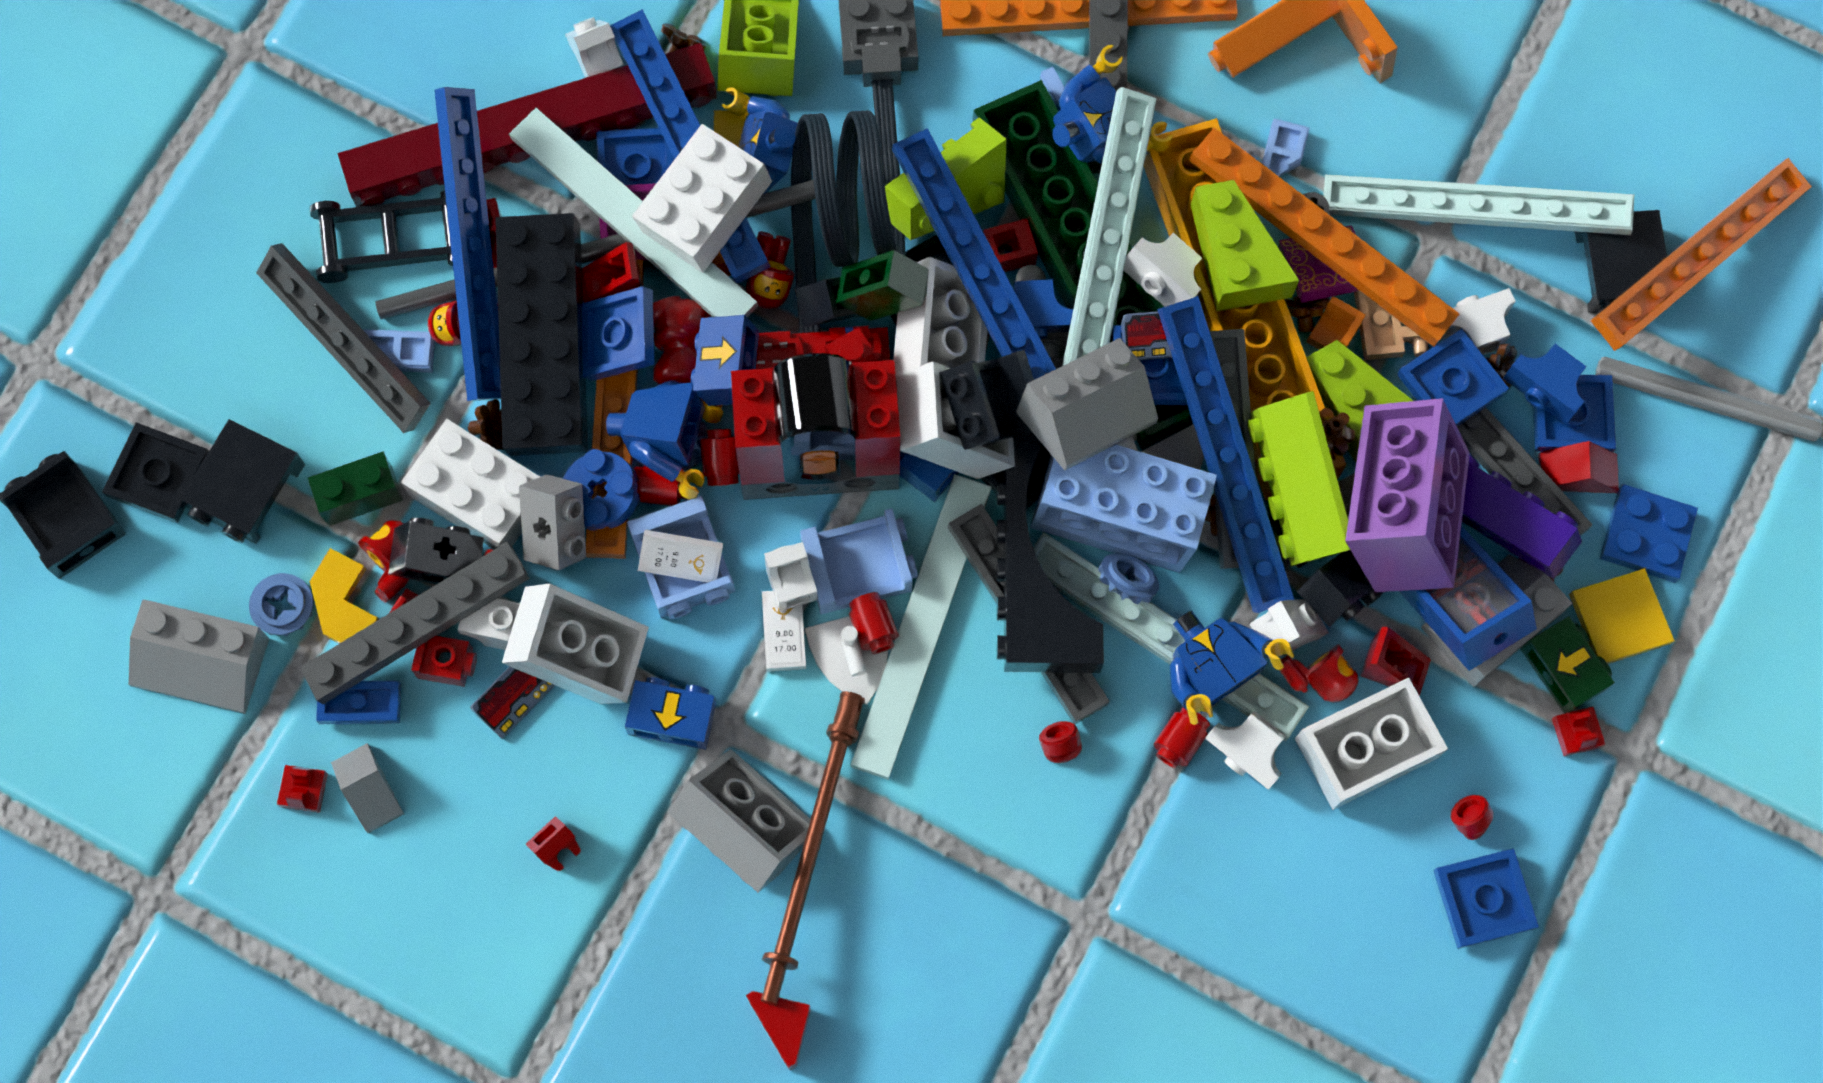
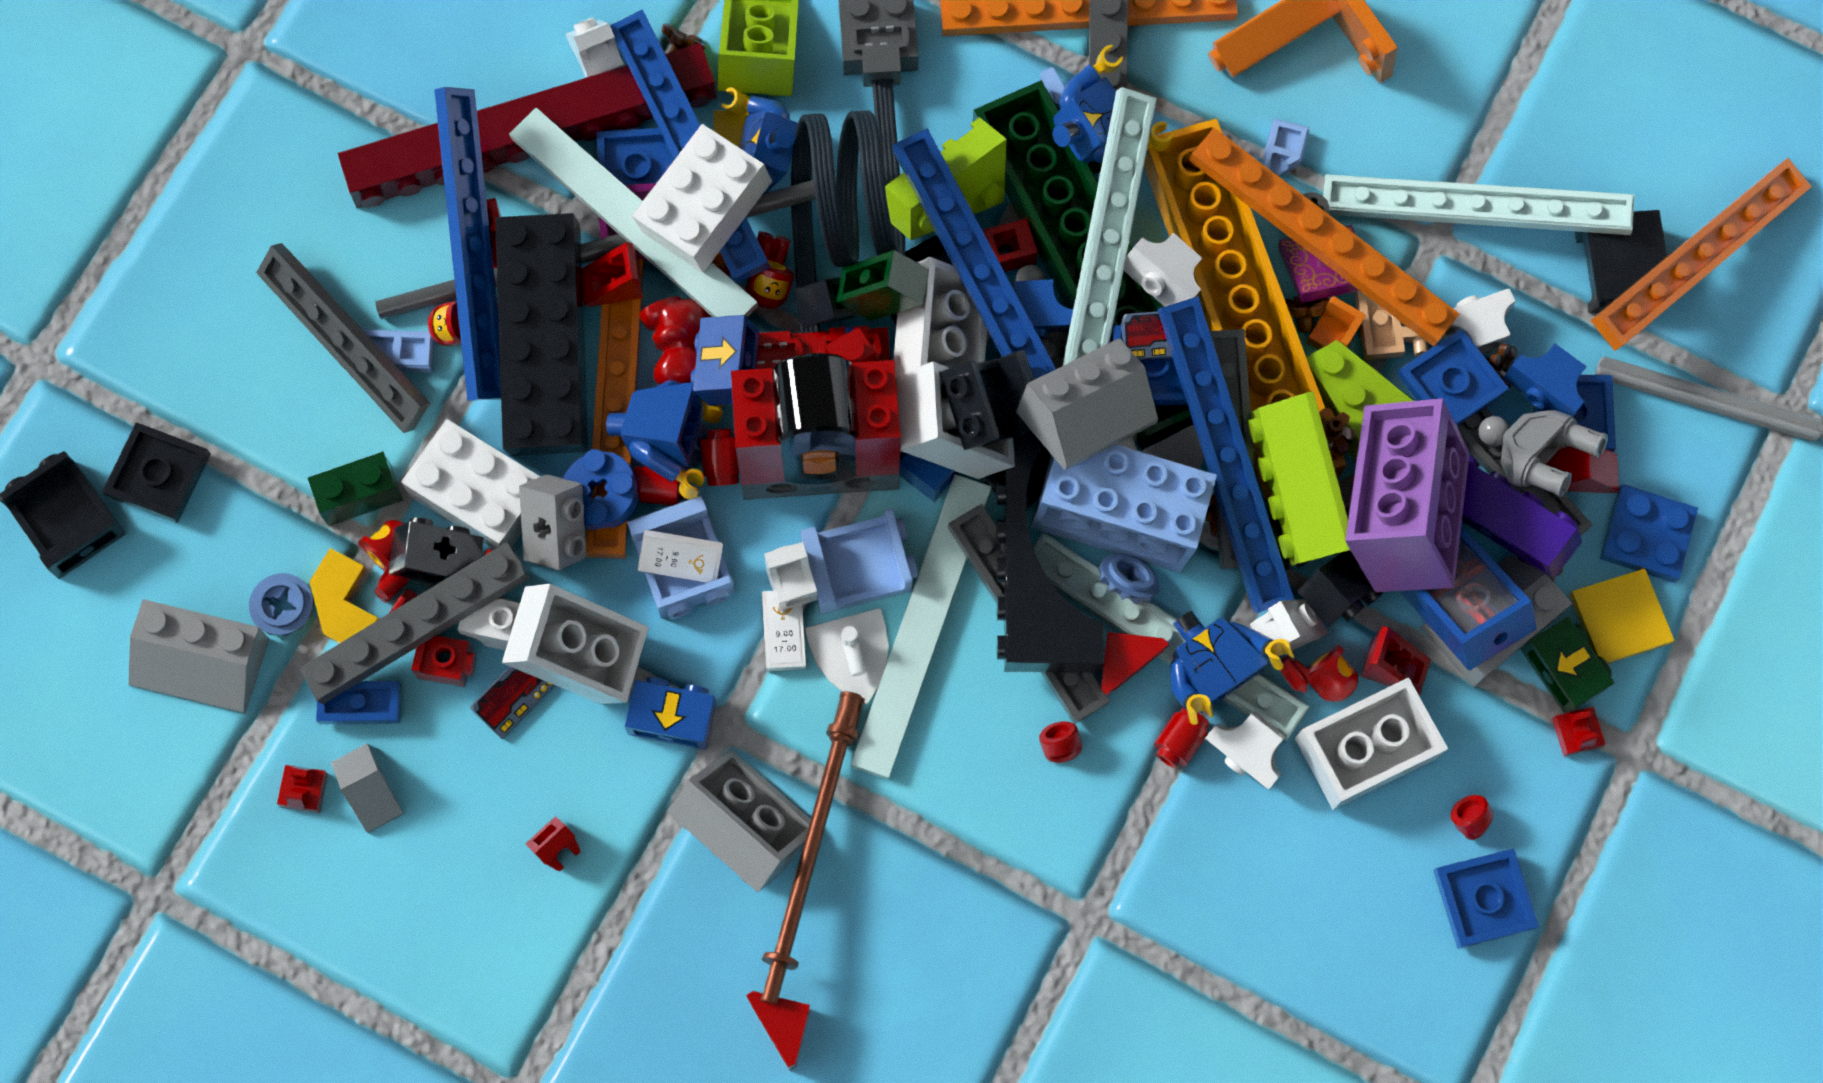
(239, 481): black panel -> none
(330, 212): black piece -> none
(488, 424): reddish brown plant -> none
(617, 333): blue plate -> none
(873, 623): red brick -> none
(1127, 656): none -> red slope
(1238, 250): lime wedge -> none
(1534, 442): none -> light grey connector

